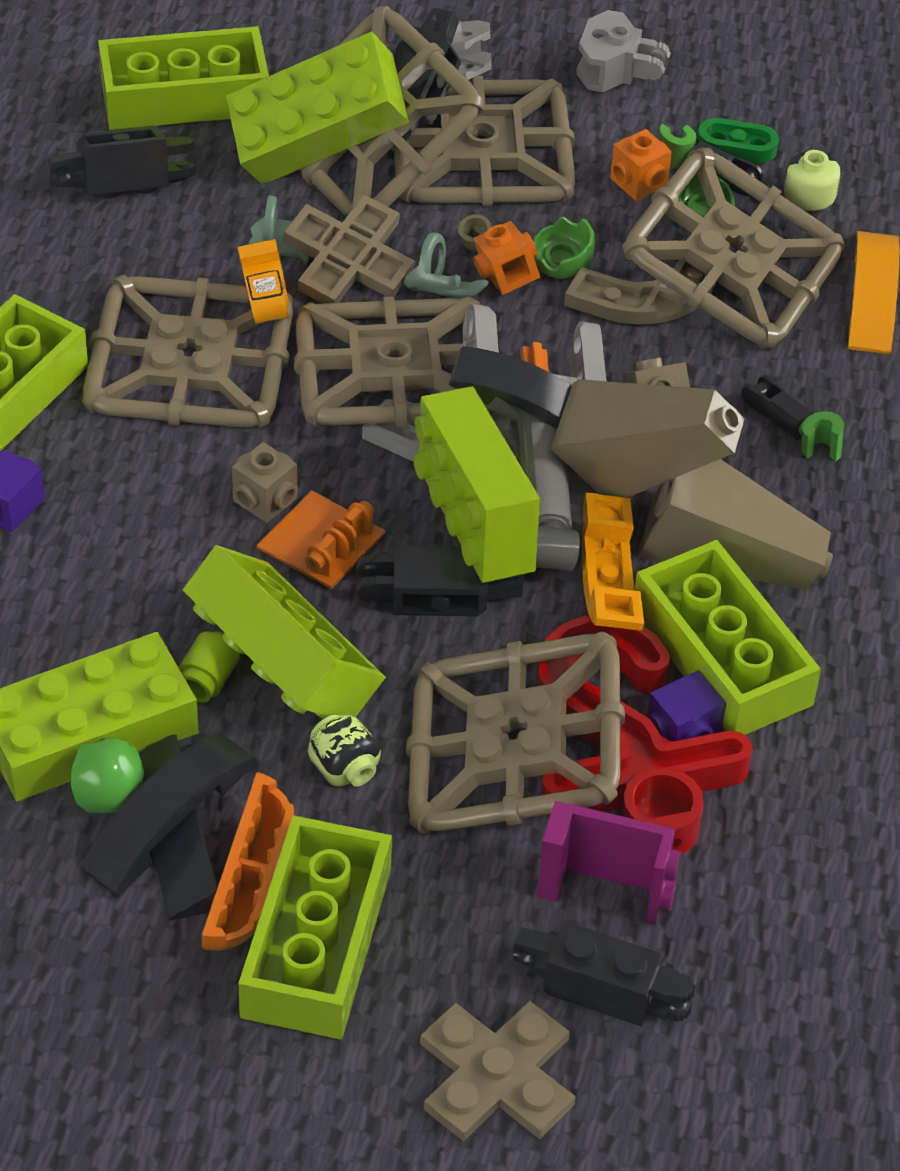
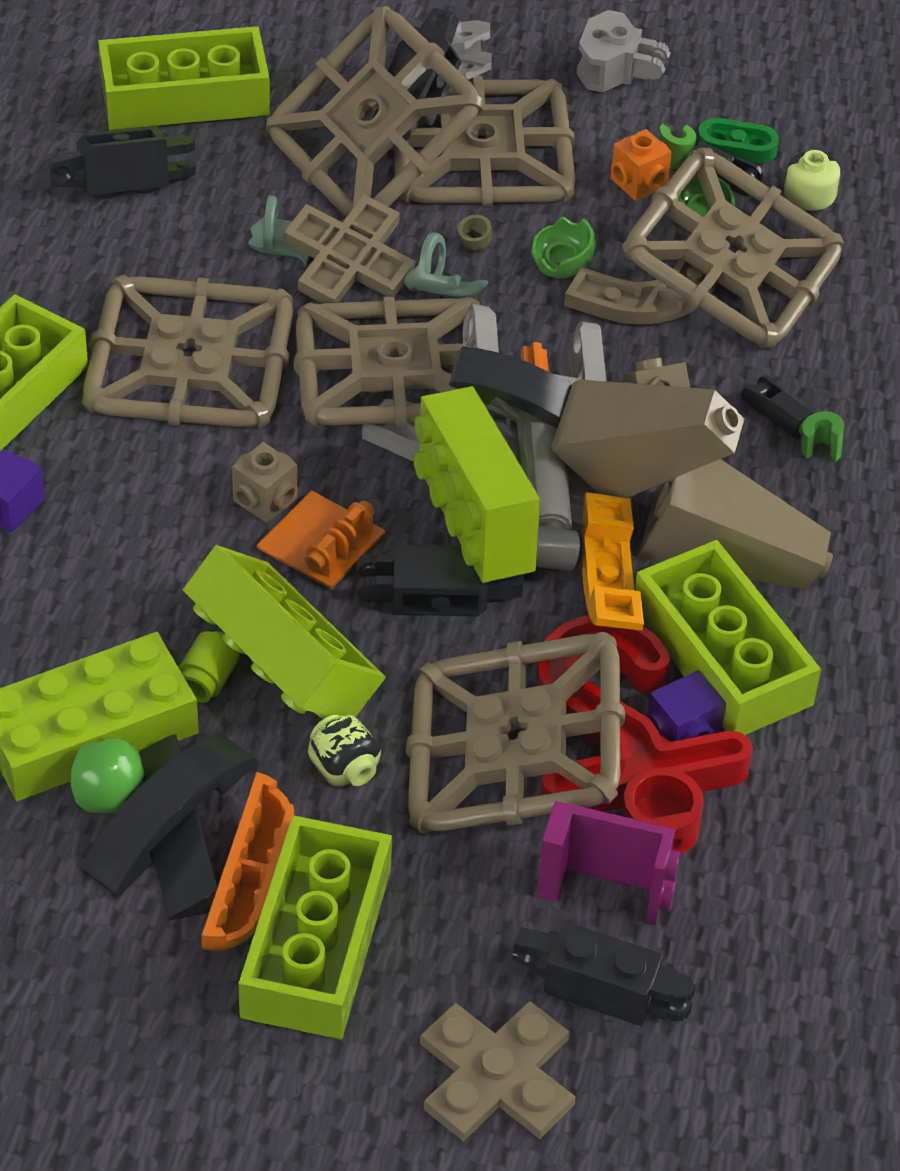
(264, 281): light orange leg -> none
(317, 108): lime brick -> none
(506, 257): orange brick -> none
(874, 292): light orange slope -> none

